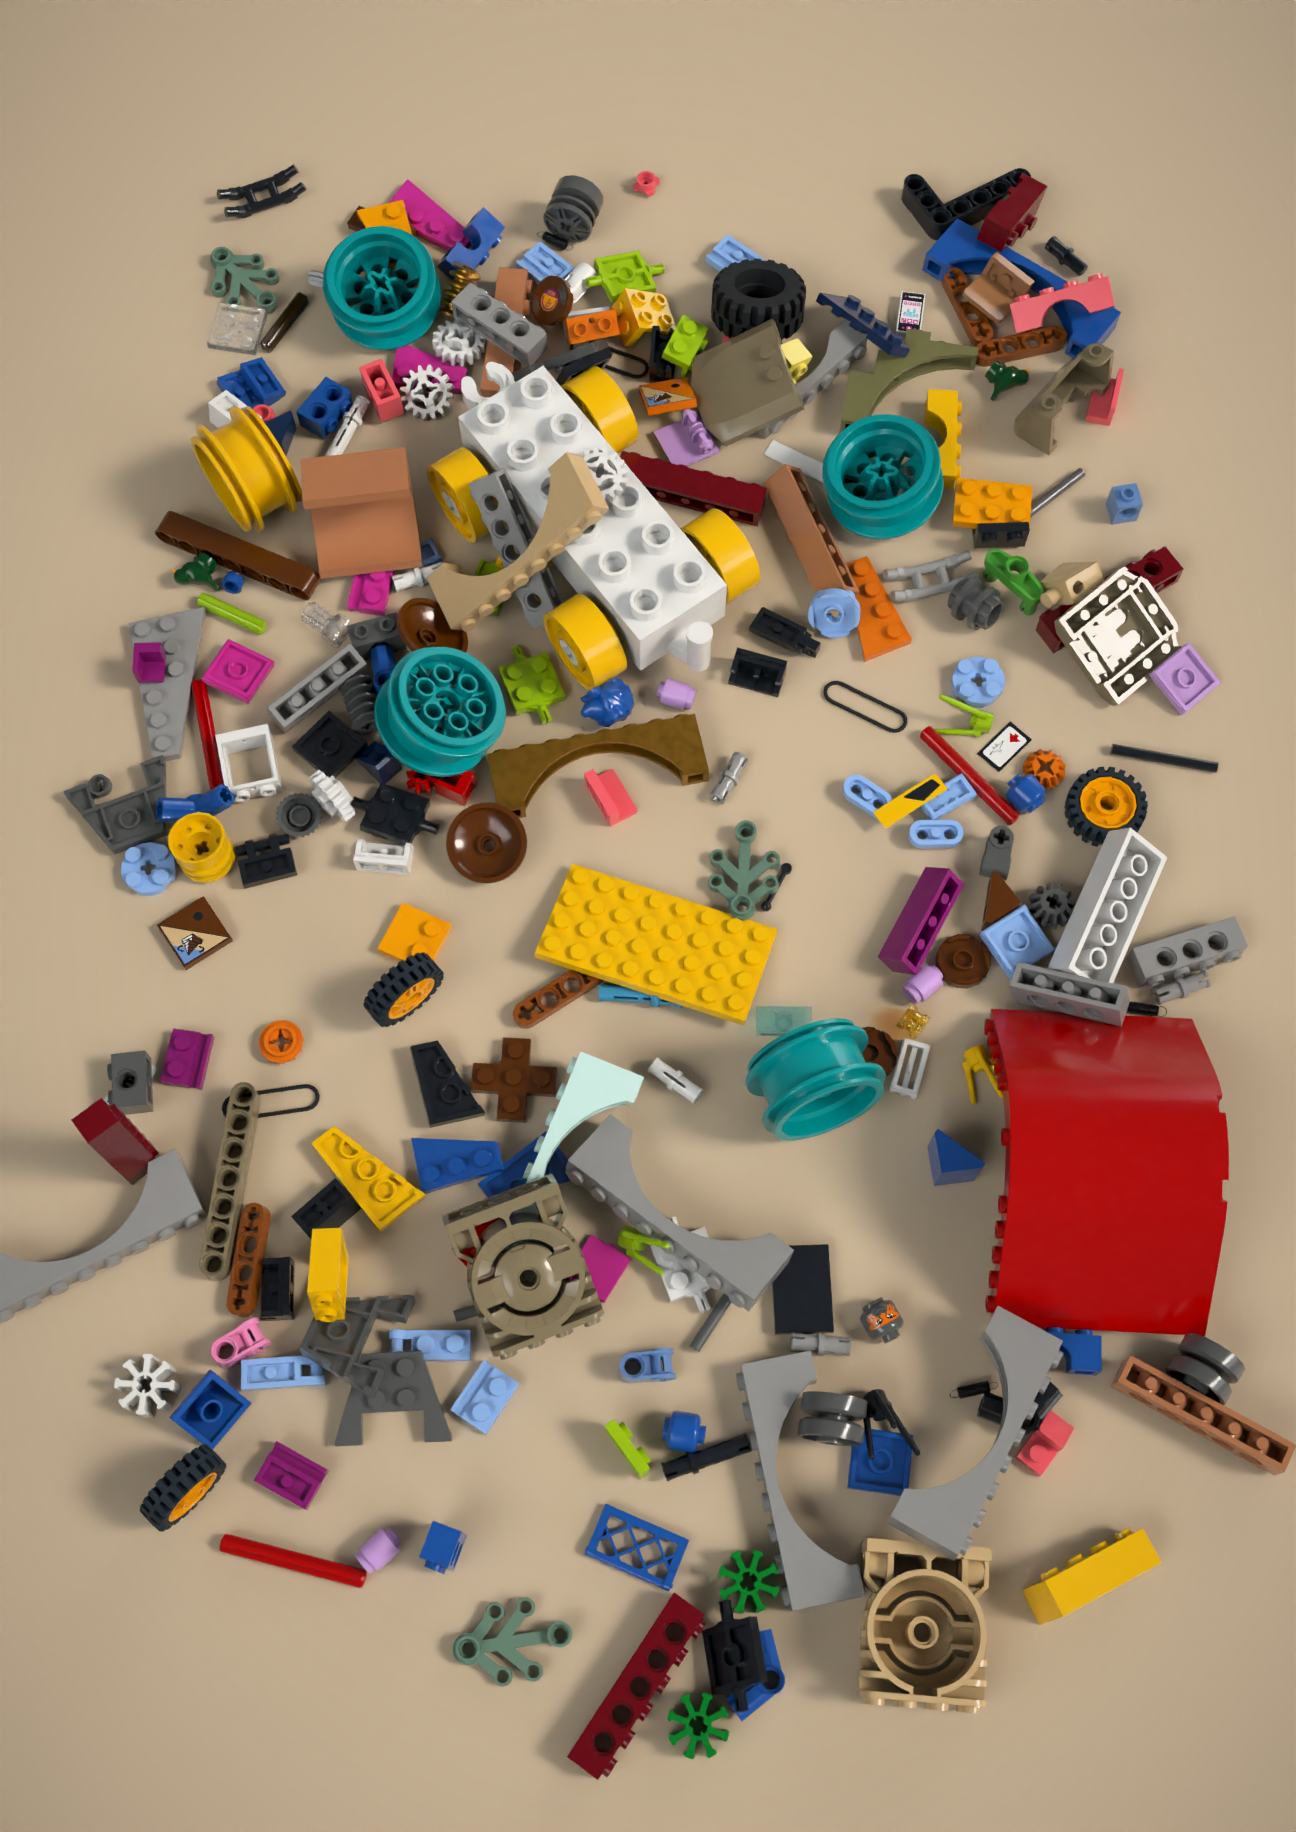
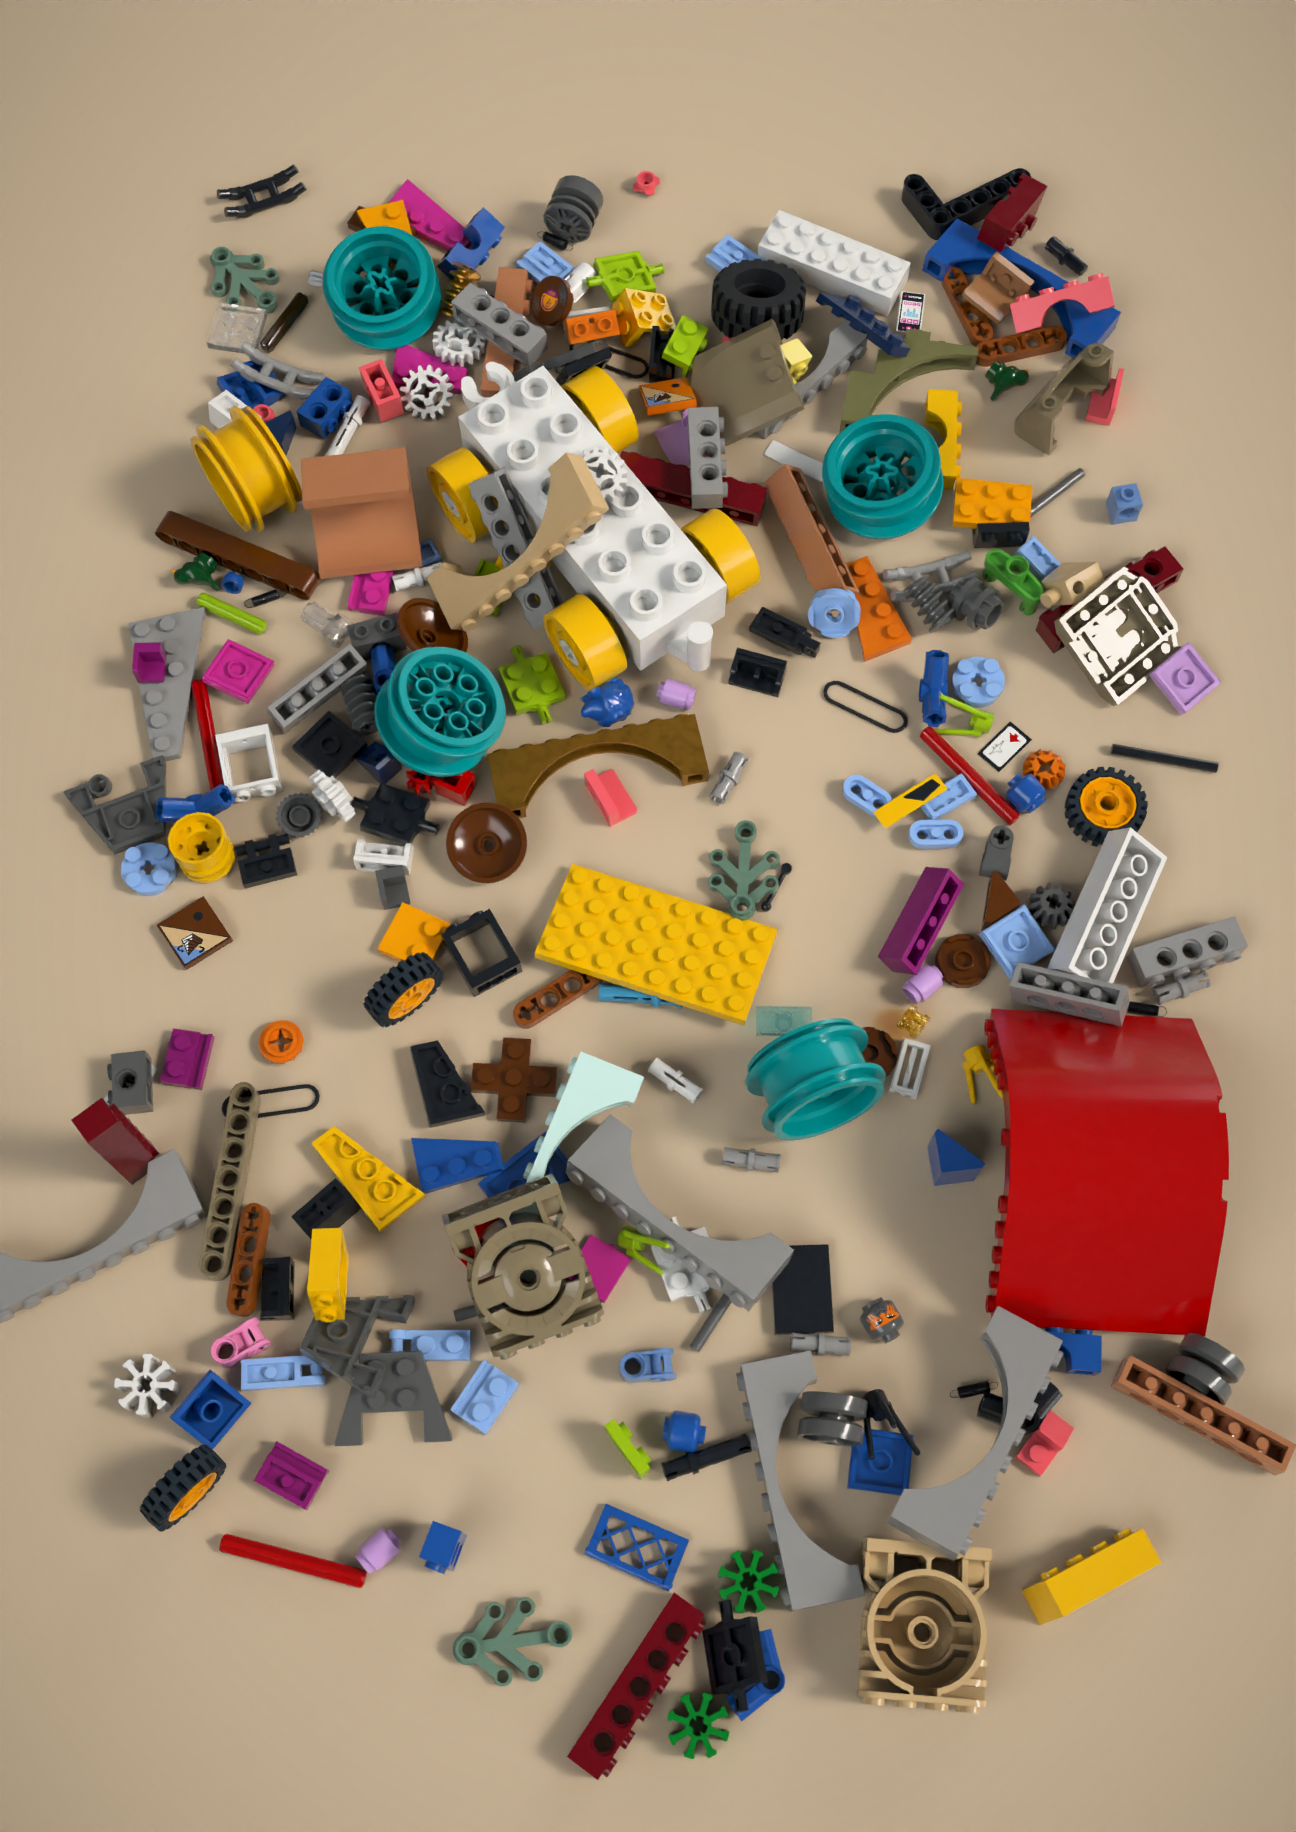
(265, 598): none -> black piece
(268, 364): none -> light grey piece
(392, 887): none -> dark grey panel
(493, 975): none -> black window
(706, 492): none -> light grey brick
(751, 1159): none -> light grey pin
(835, 262): none -> white brick
(929, 603): none -> dark grey piece
(933, 685): none -> blue piece
(1039, 558): none -> light blue plate

